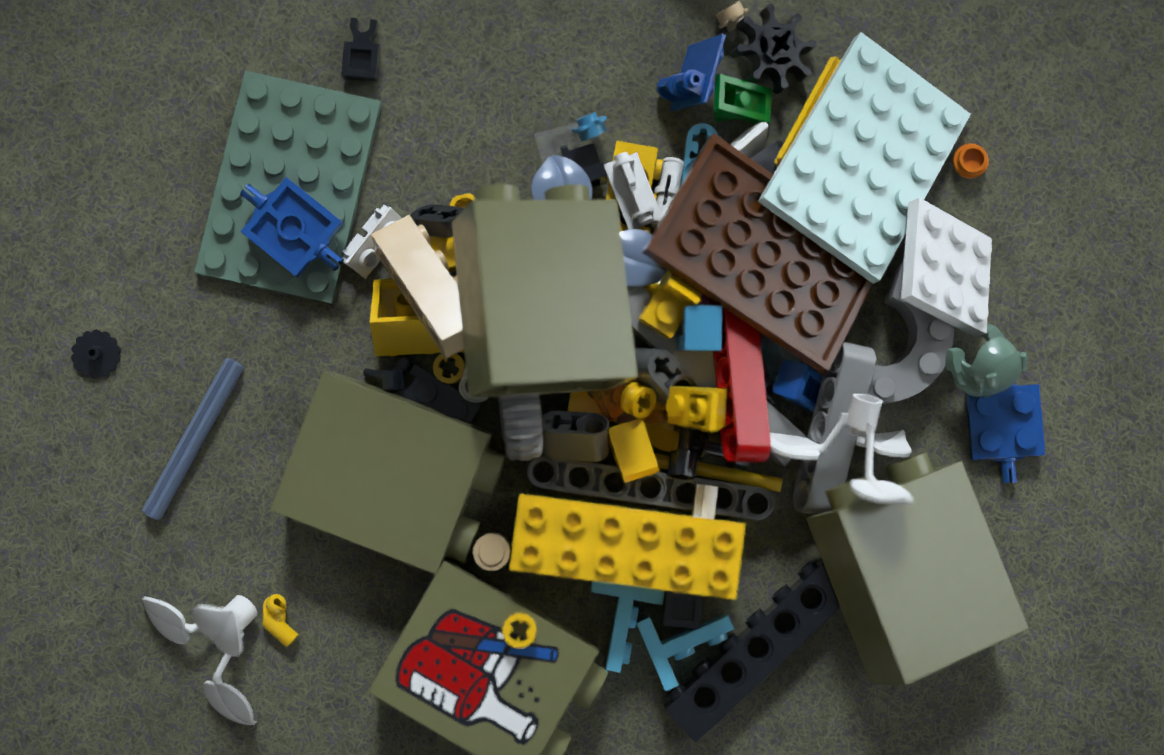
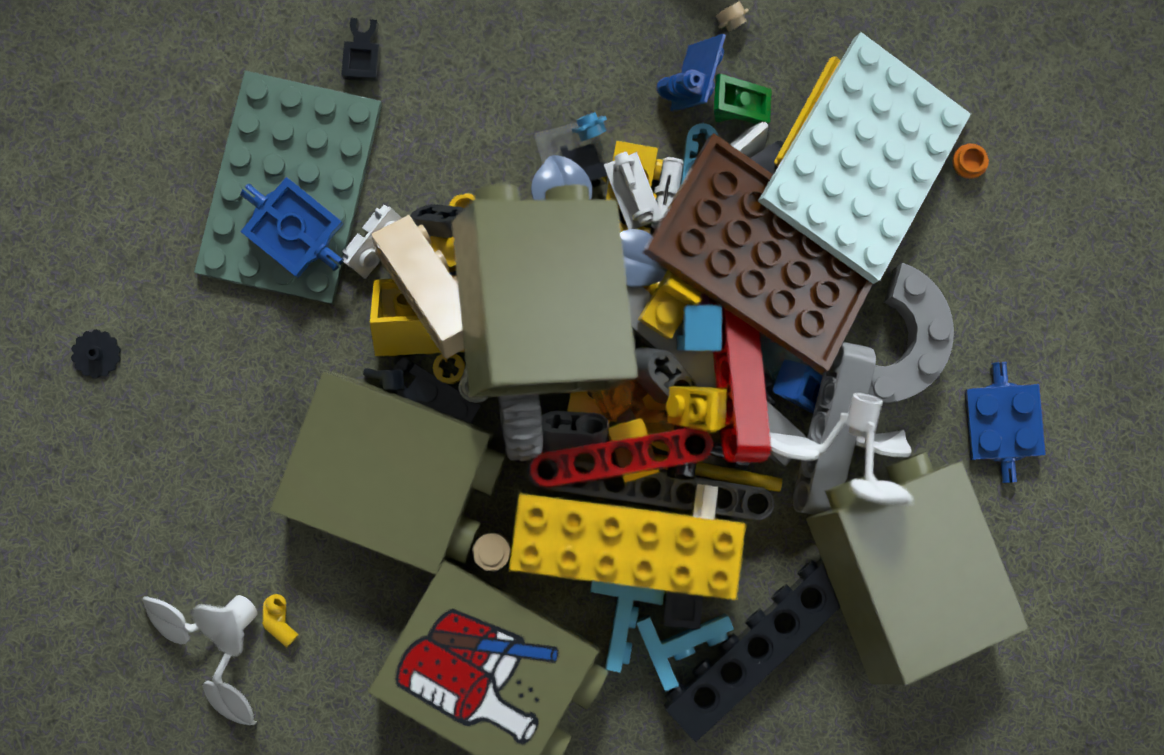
(192, 439): sand blue axle -> none
(508, 627): yellow bush -> none
(636, 446): none -> red beam
(646, 401): yellow bush -> none
(762, 42): black gear -> none
(946, 268): white plate -> none
(993, 369): sand green helmet -> none

